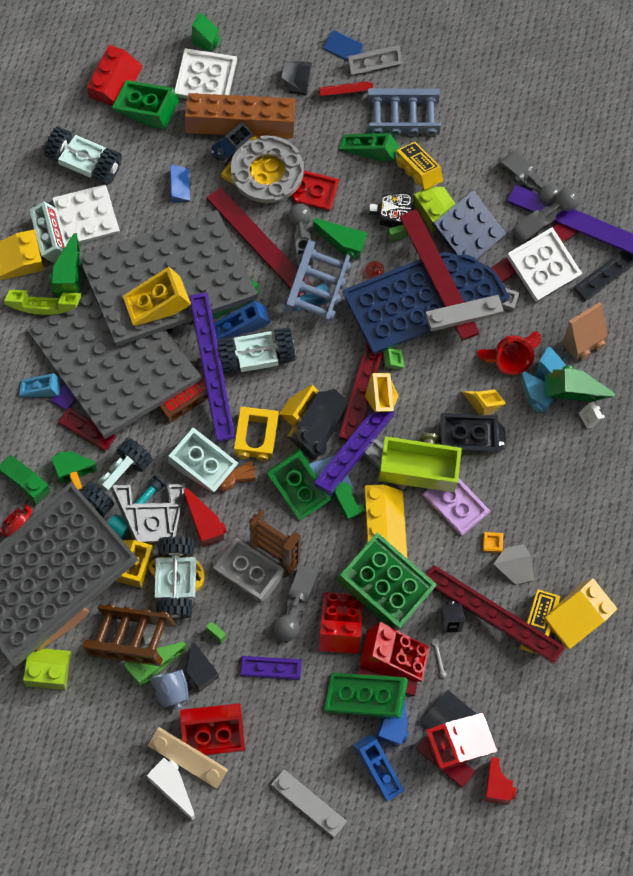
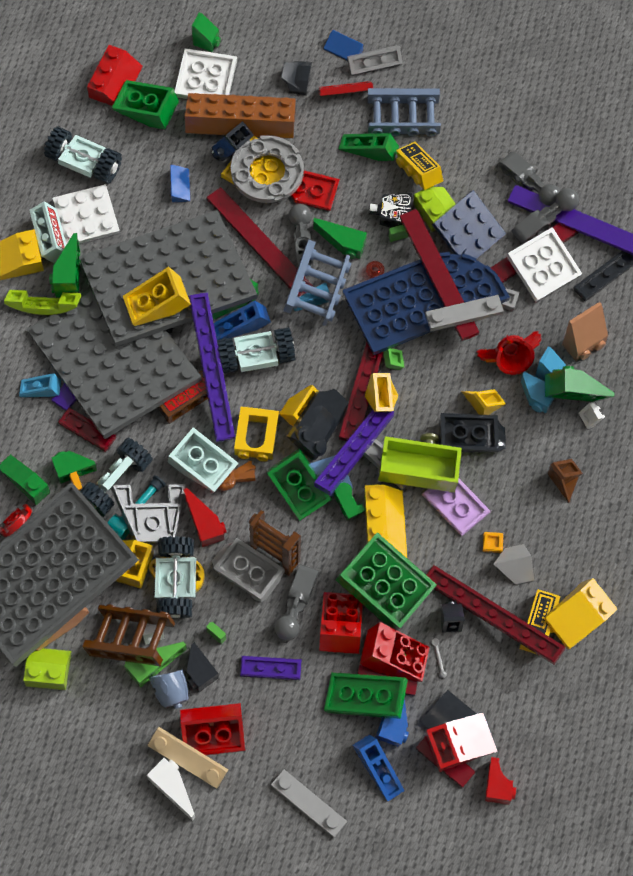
(565, 476): none -> reddish brown slope

